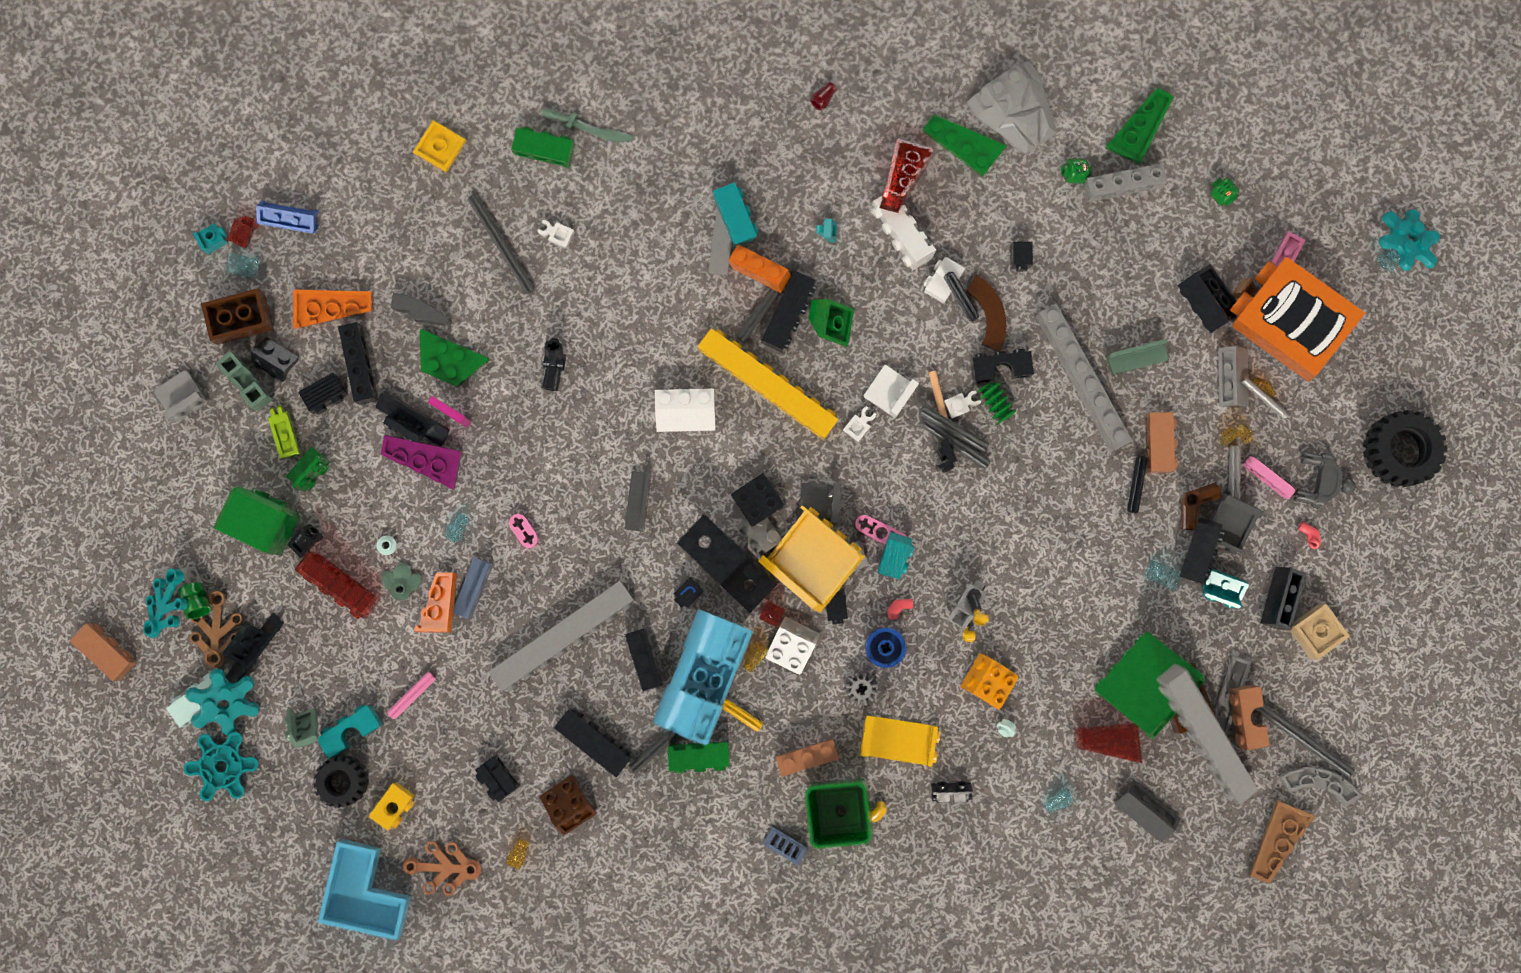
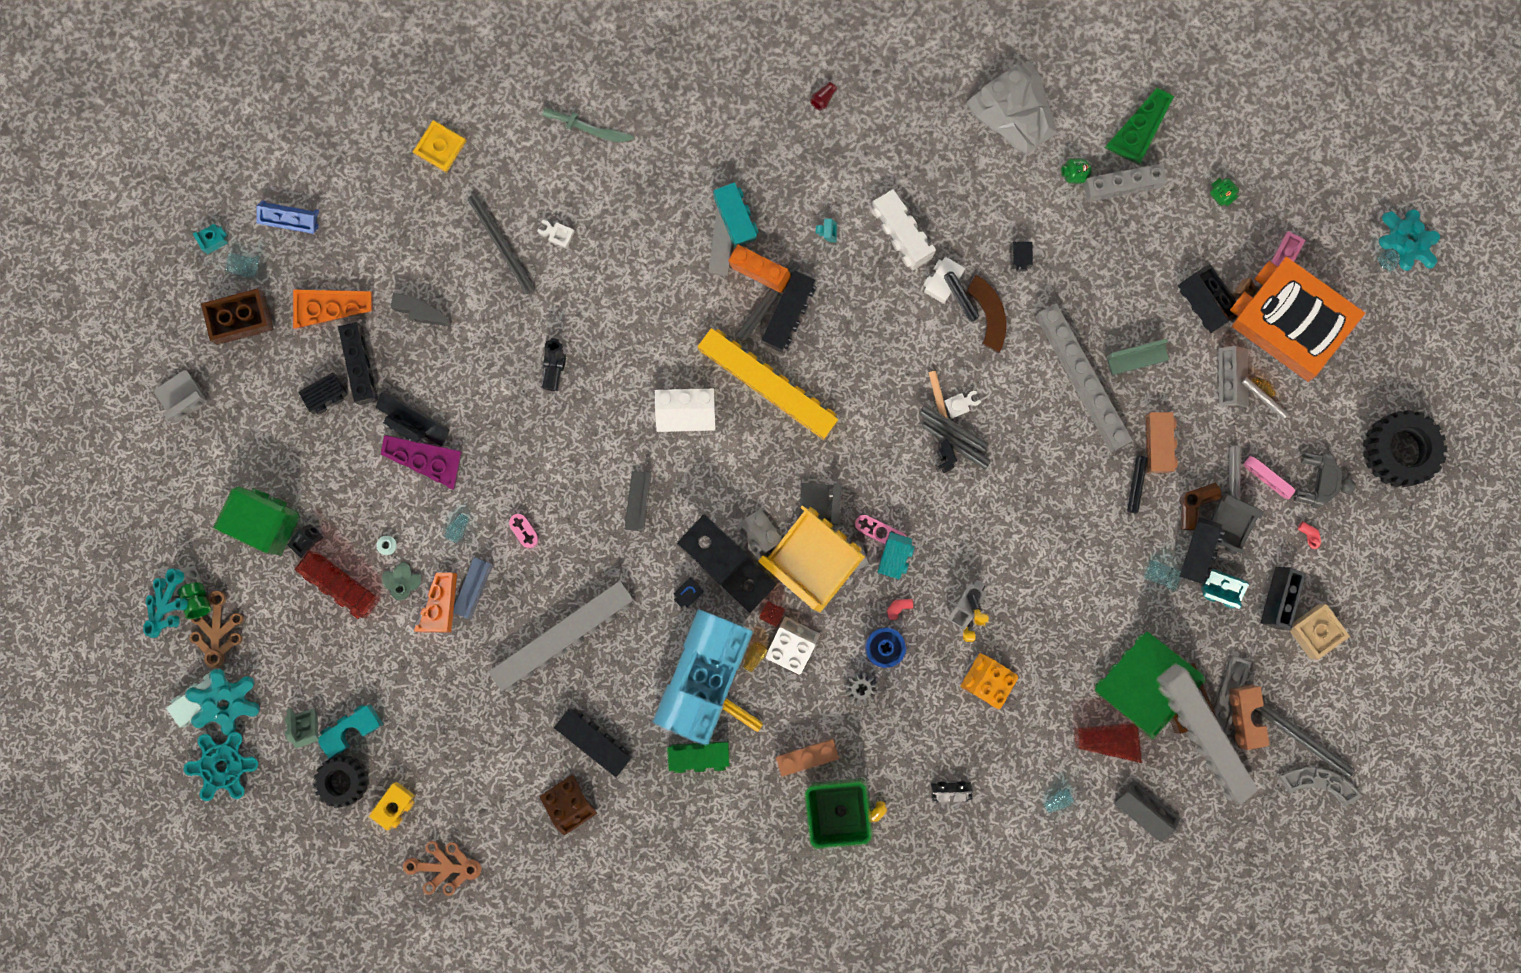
(103, 651): nougat brick -> none
(242, 231): clear red bracket -> none
(249, 645): black bracket -> none
(250, 387): sand green arch -> none
(273, 359): black bracket -> none
(283, 433): lime hinge -> none
(308, 470): green bracket -> none
(351, 899): medium azure piece -> none
(411, 695): bright pink axle -> none
(448, 360): green wing -> none
(449, 411): dark pink tile -> none
(496, 778): black brick -> none
(517, 855): clear yellow cone -> none
(543, 146): green brick -> none
(643, 659): black arch -> none
(652, 751): dark grey axle -> none
(757, 500): black bracket -> none
(796, 860): sand blue slope -> none
(831, 320): green slope -> none
(837, 610): black brick -> none
(857, 426): white plate -> none
(890, 391): white bracket -> none
(899, 740): yellow panel -> none
(904, 171): clear red wedge -> none
(968, 146): green wing -> none
(997, 402): green piece -> none
(1006, 728): light aqua plate -> none
(1019, 364): black arch -> none
(1230, 434): clear yellow bracket -> none
(1280, 836): medium nougat wing -> none

